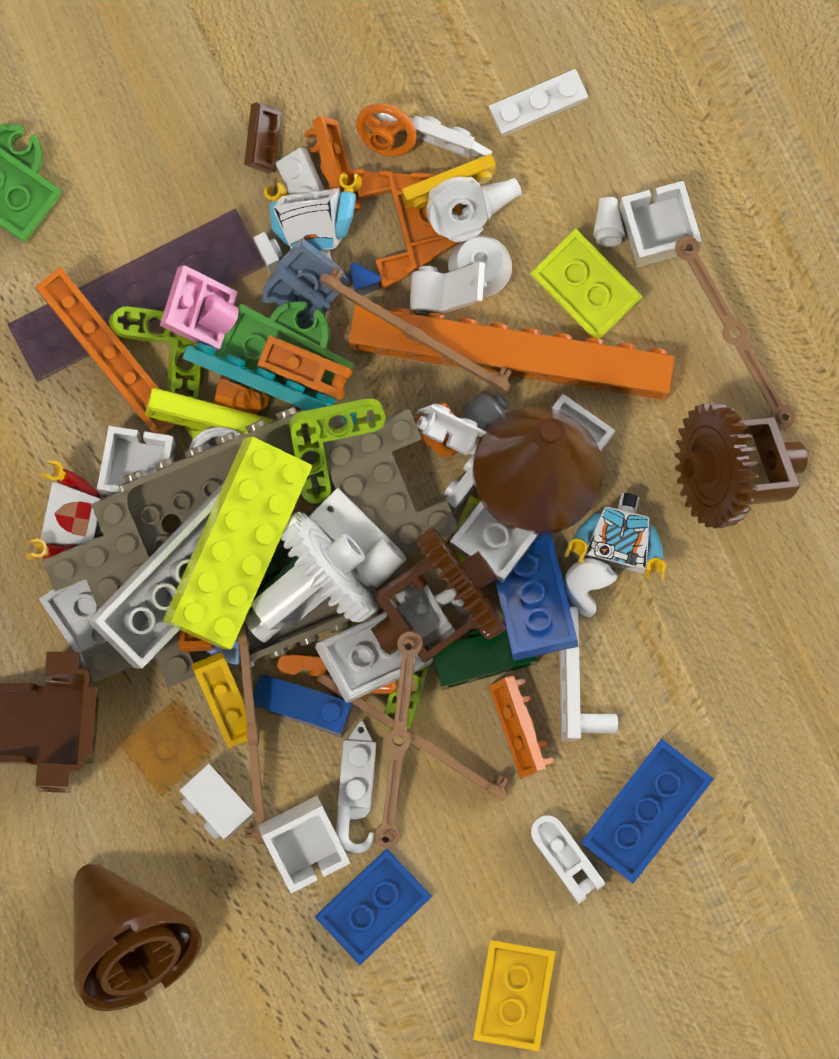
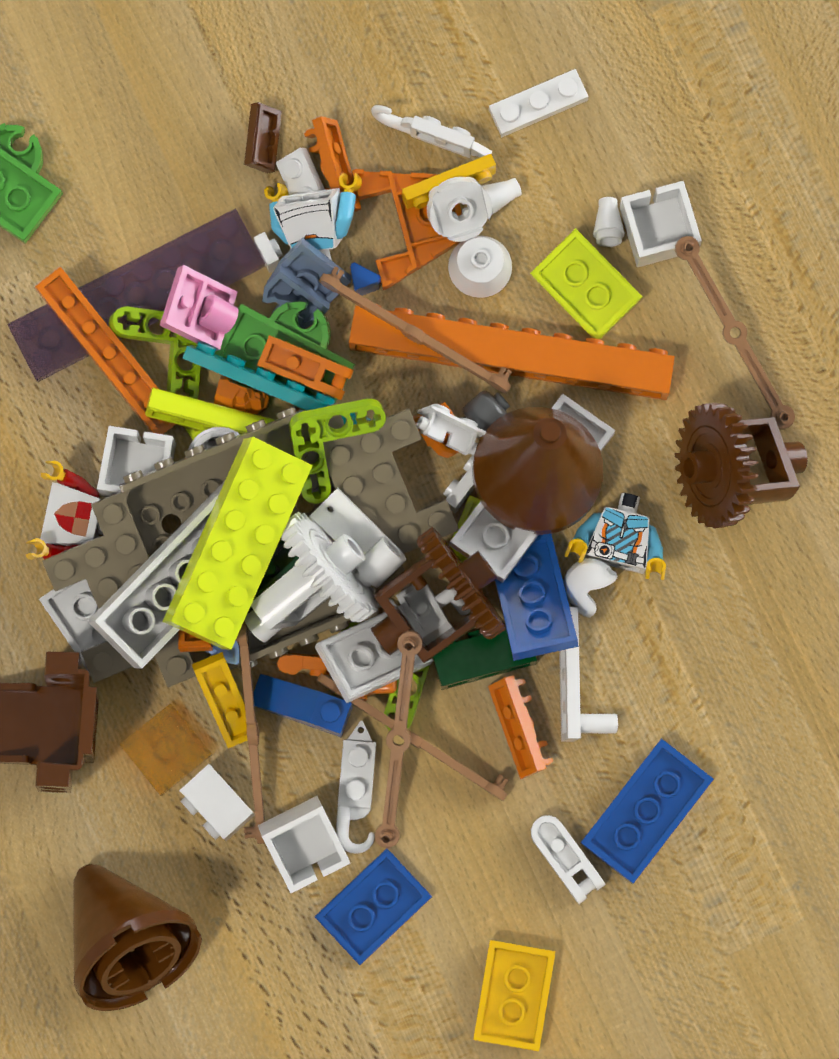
(383, 132): orange piece -> none
(446, 292): white door -> none

